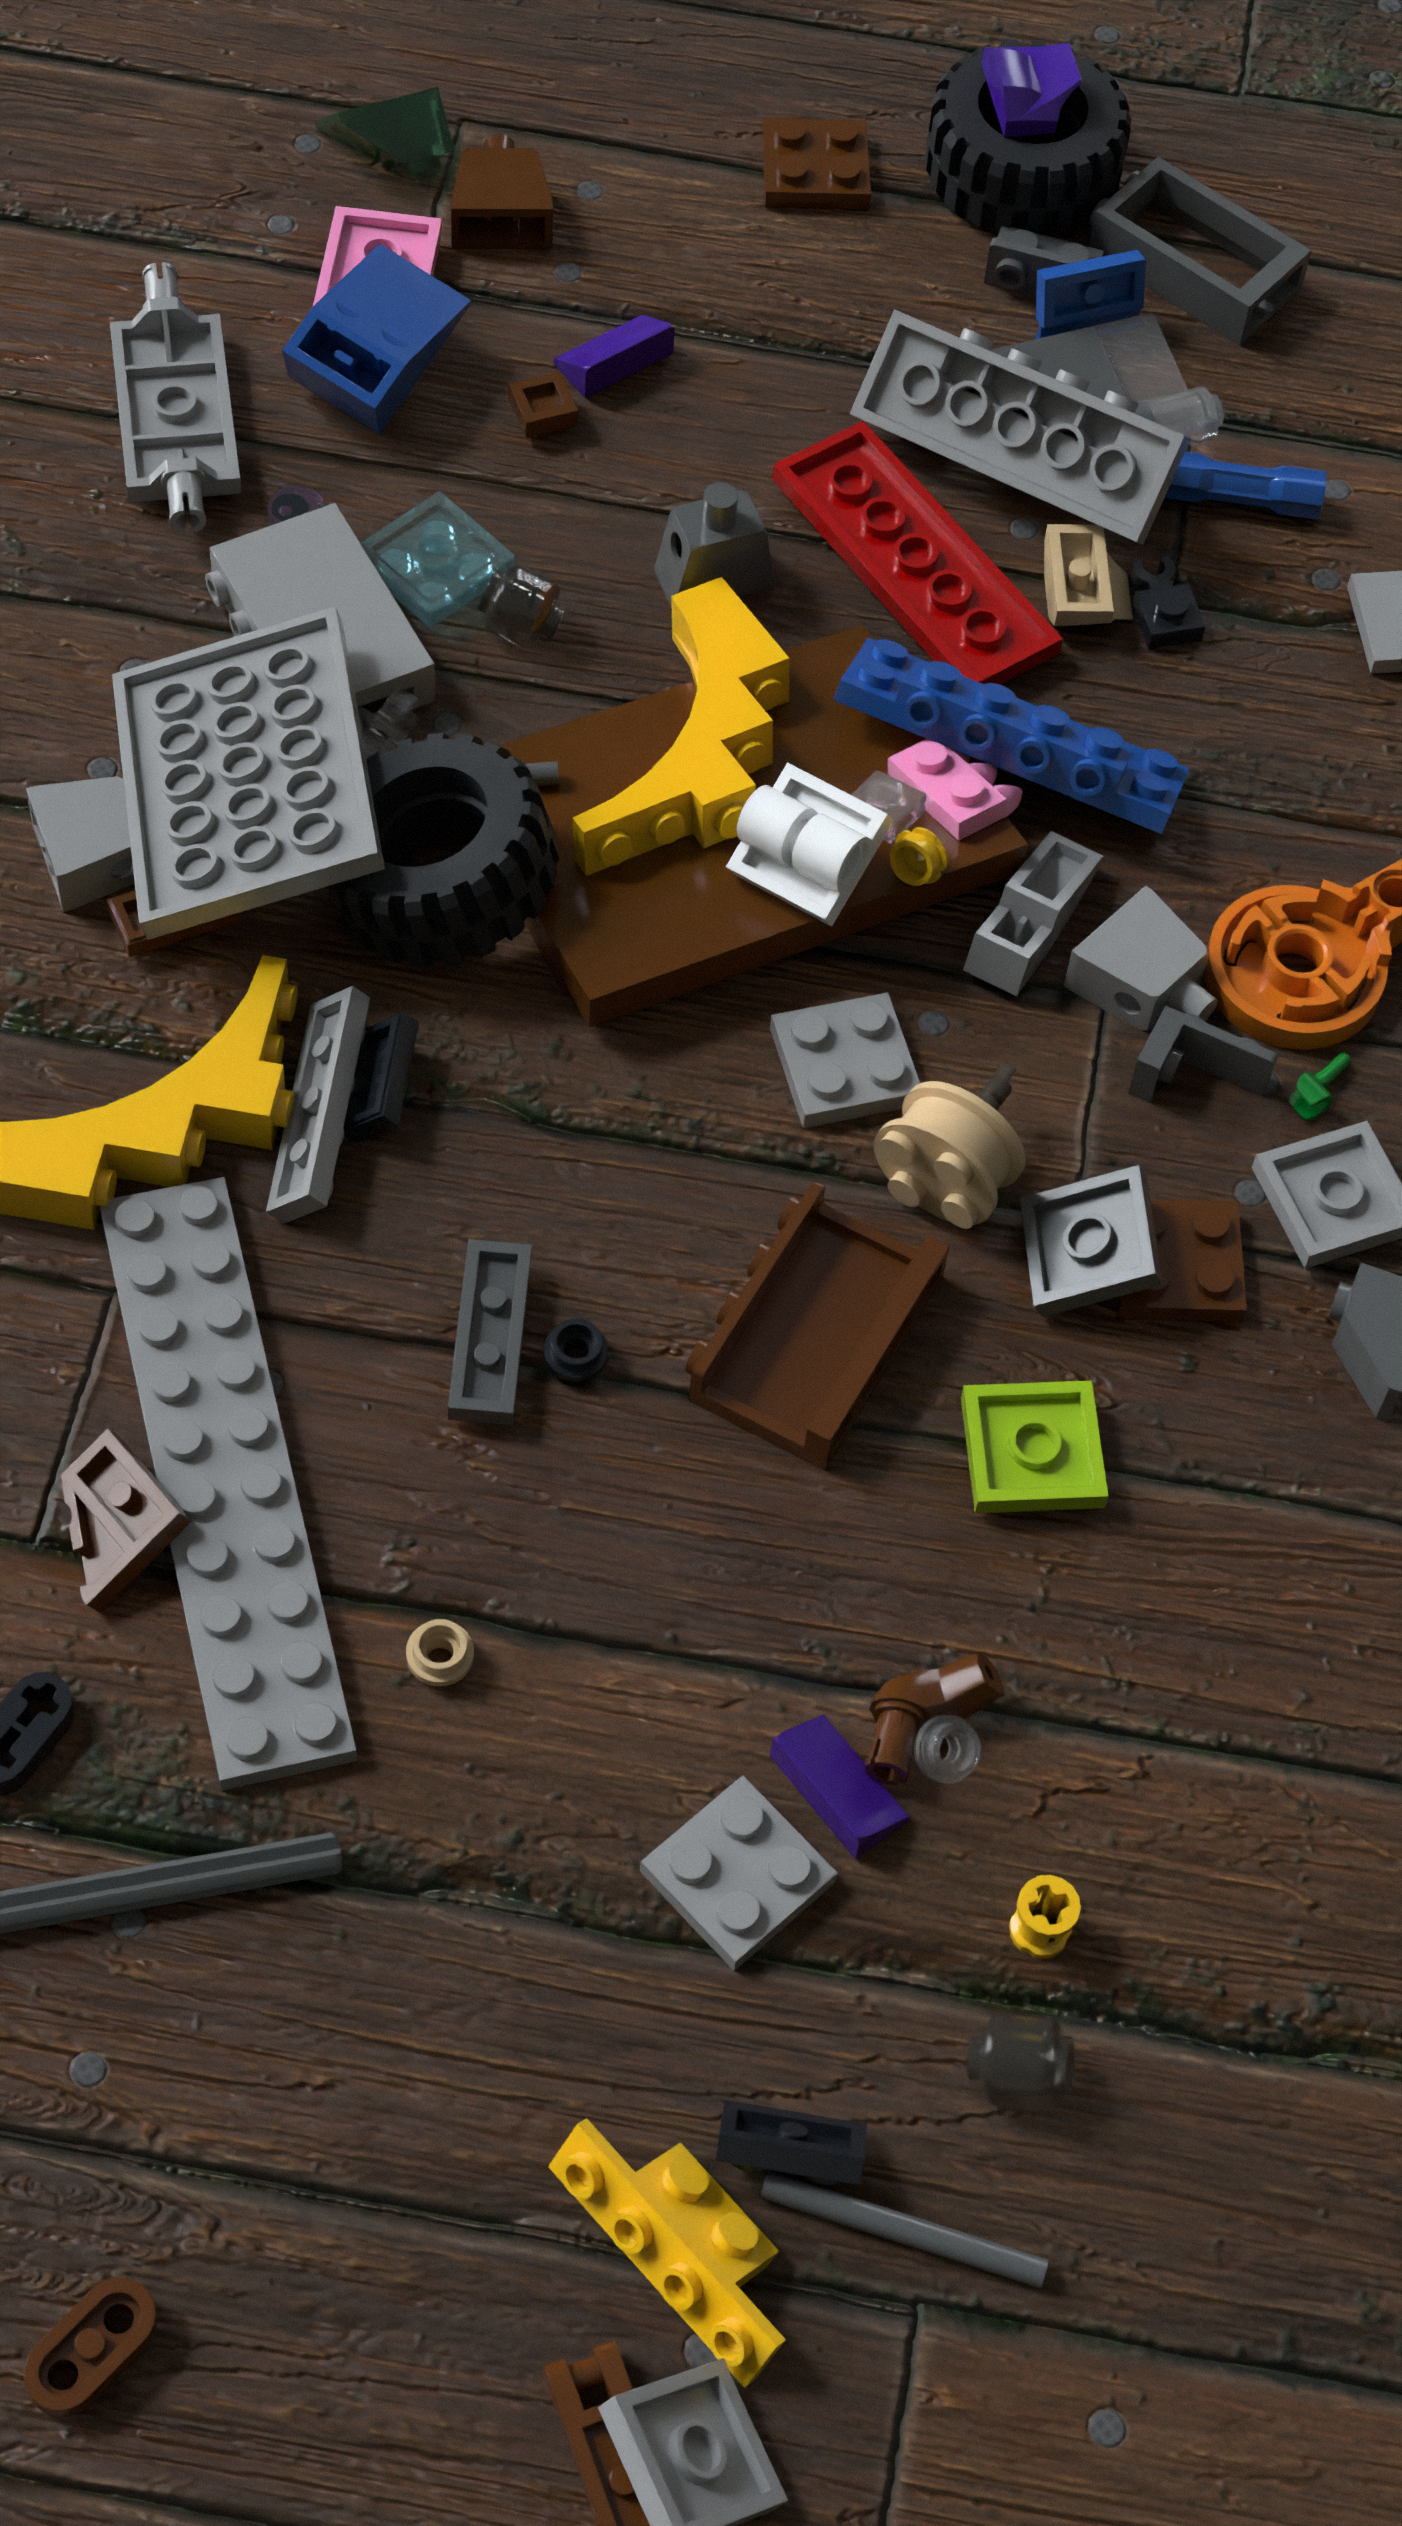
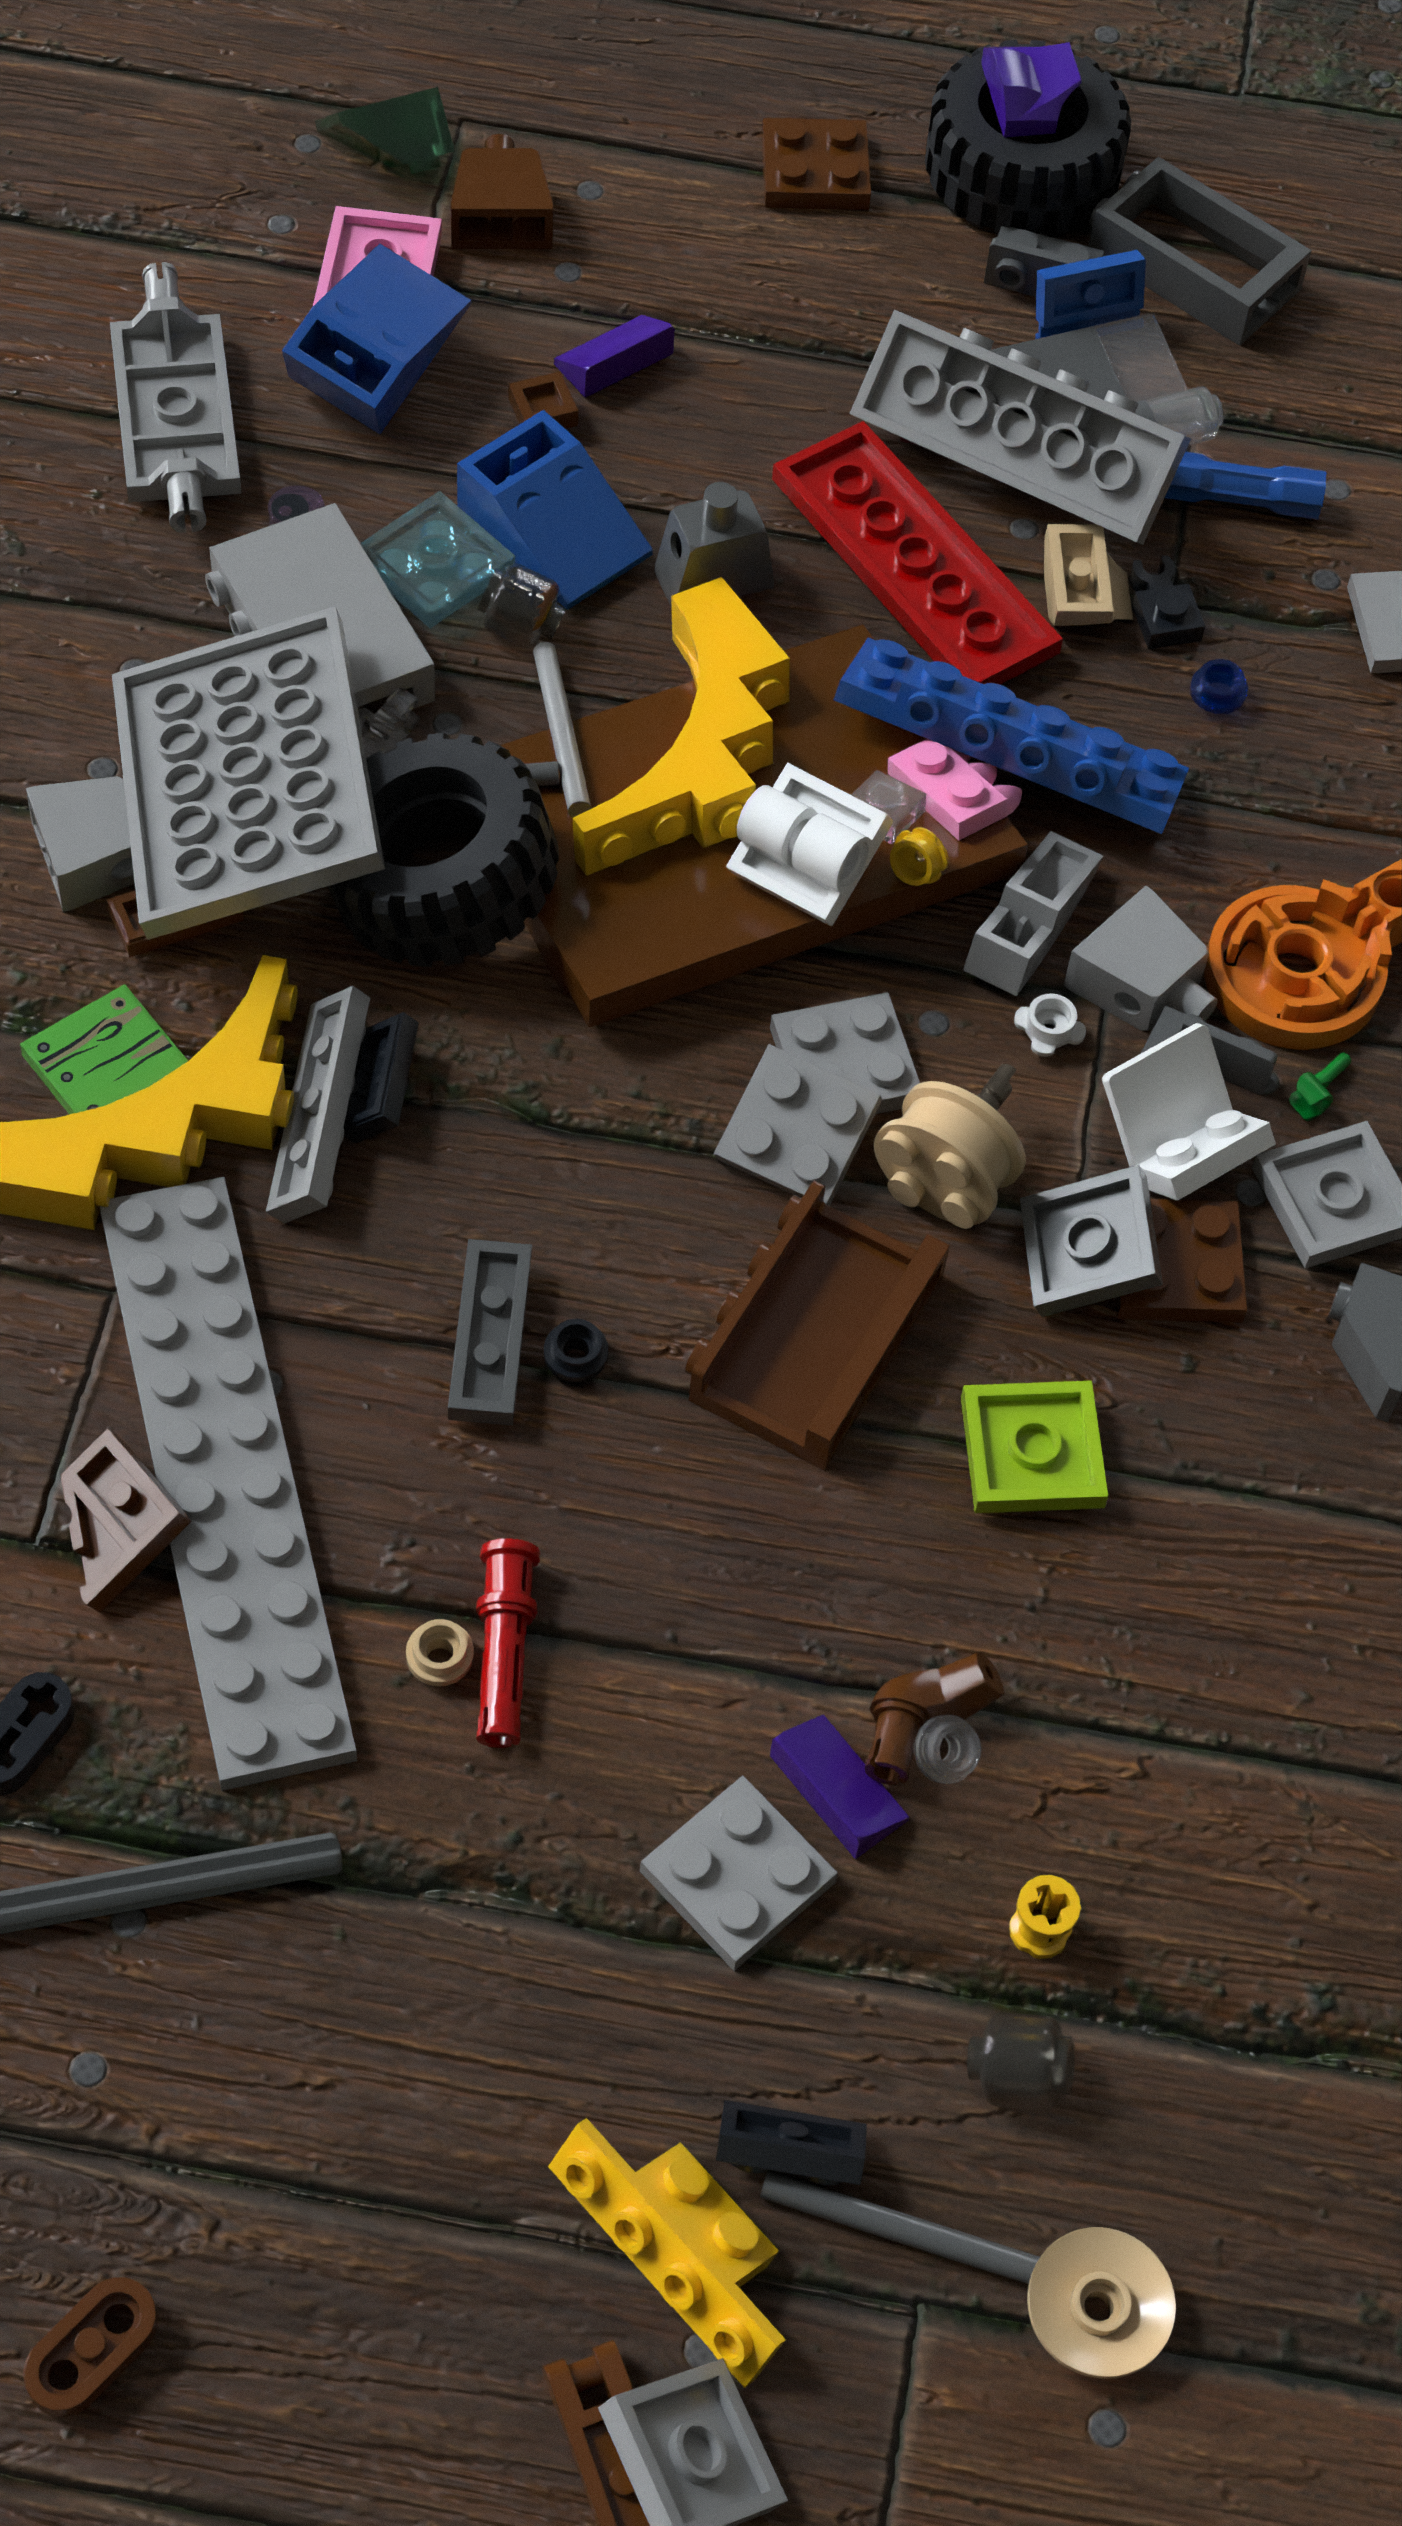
(102, 1052): none -> bright green tile
(506, 1613): none -> red pin
(551, 508): none -> blue slope
(561, 729): none -> light grey bar
(797, 1125): none -> light grey plate
(1051, 1010): none -> white plate
(1123, 2275): none -> tan dish
(1180, 1116): none -> white bracket
(1219, 687): none -> clear blue plate

